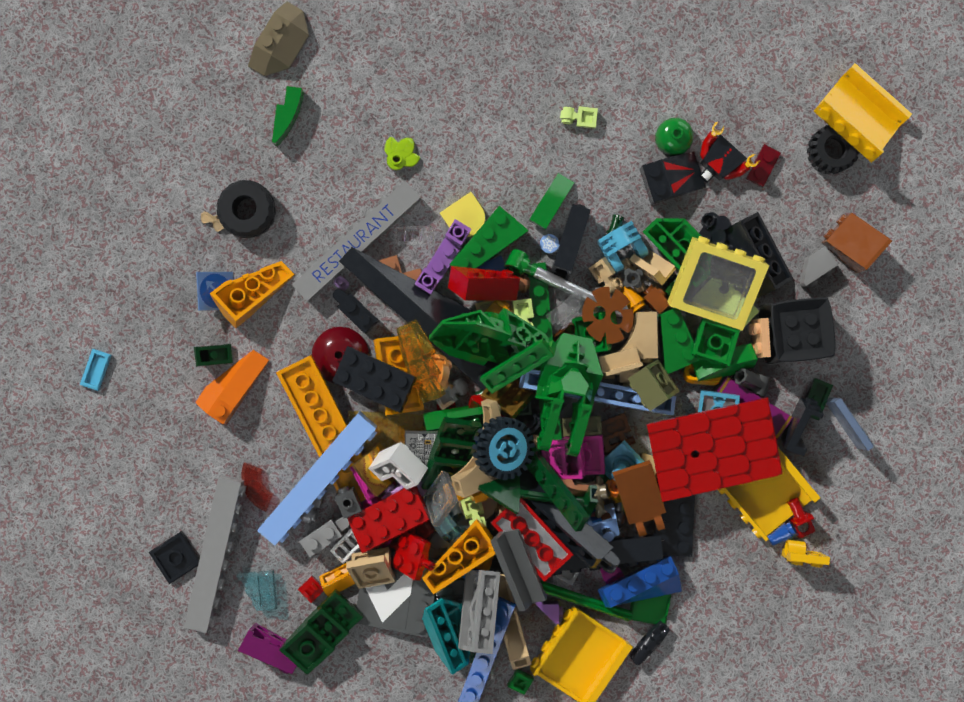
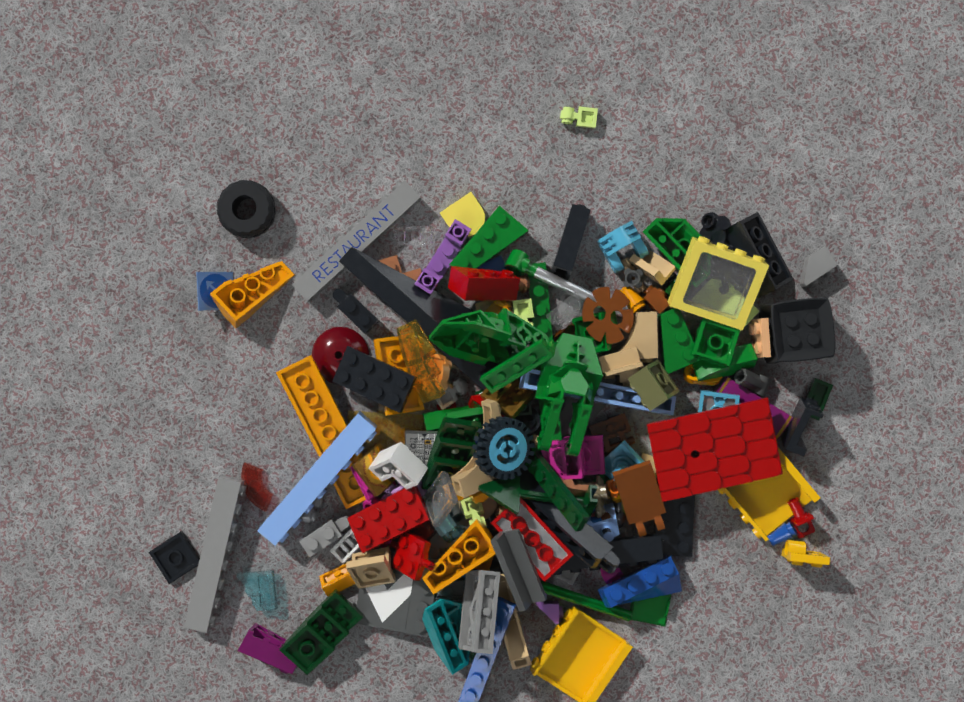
(95, 369): medium azure tile -> none
(207, 217): tan piece -> none
(213, 355): dark green slope -> none
(227, 392): orange wedge -> none
(280, 41): dark tan wedge -> none
(287, 114): green slope -> none
(311, 589): red tile -> none
(341, 283): lavender rock -> none
(348, 501): dark grey brick -> none
(403, 151): lime plate -> none
(520, 681): green tile -> none
(549, 243): light blue tile -> none
(551, 201): green slope -> none
(593, 428): olive plate -> none
(602, 272): tan plate -> none
(615, 223): dark green pin -> none
(649, 642): black hinge -> none
(671, 177): black slope -> none
(674, 136): green cylinder -> none
(722, 158): torso -> none
(761, 172): dark red plate -> none
(821, 158): black tyre -> none
(849, 424): sand blue tile -> none
(855, 242): dark orange slope -> none
(862, 112): yellow panel -> none

